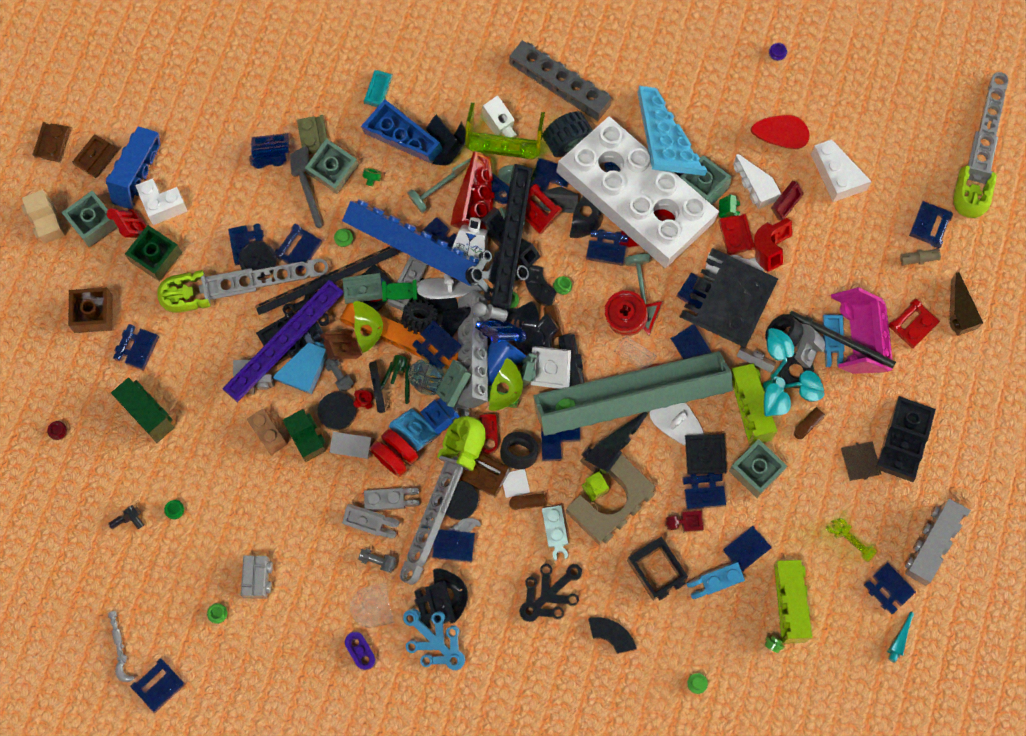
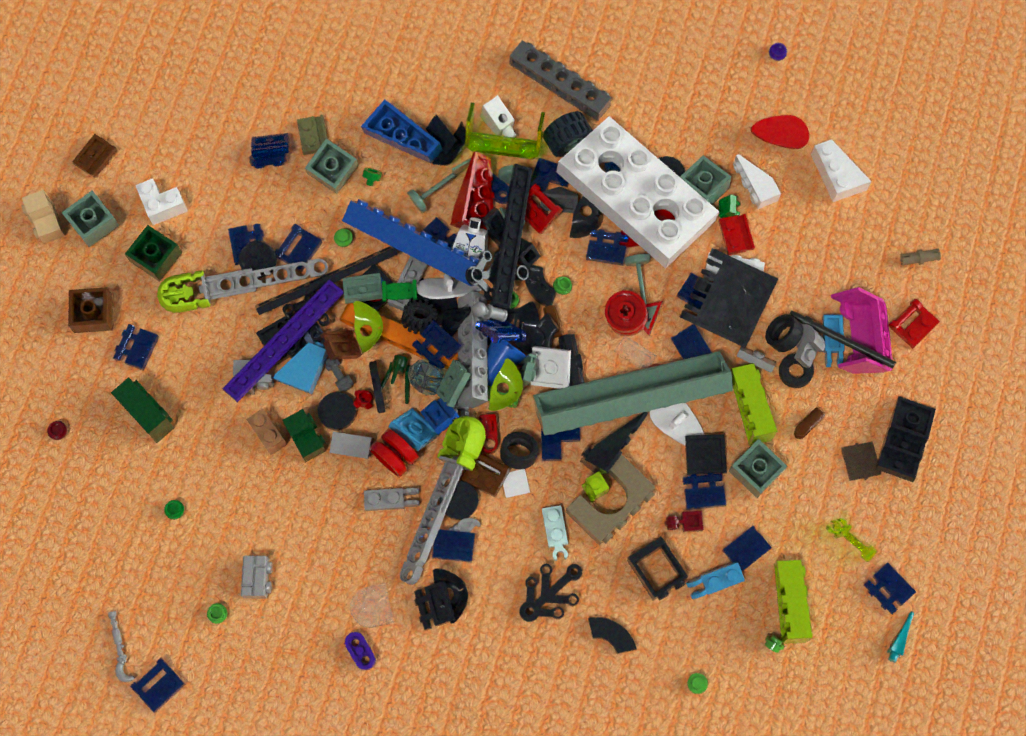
(51, 142): reddish brown plate -> none
(128, 222): red plate -> none
(130, 514): black piece -> none
(132, 166): blue wedge -> none
(298, 161): dark grey piece -> none
(369, 521): light grey hinge -> none
(377, 88): teal tile -> none
(387, 563): dark grey bar -> none
(436, 641): dark azure plant -> none
(527, 501): reddish brown bar -> none
(564, 404): bright green plate -> none
(665, 139): medium azure wing -> none
(766, 238): red arch -> none
(775, 400): teal plant -> none
(787, 200): dark red tile -> none
(925, 221): clear blue plate -> none
(935, 541): light grey wedge -> none
(963, 312): dark brown slope -> none
(979, 171): piece -> none

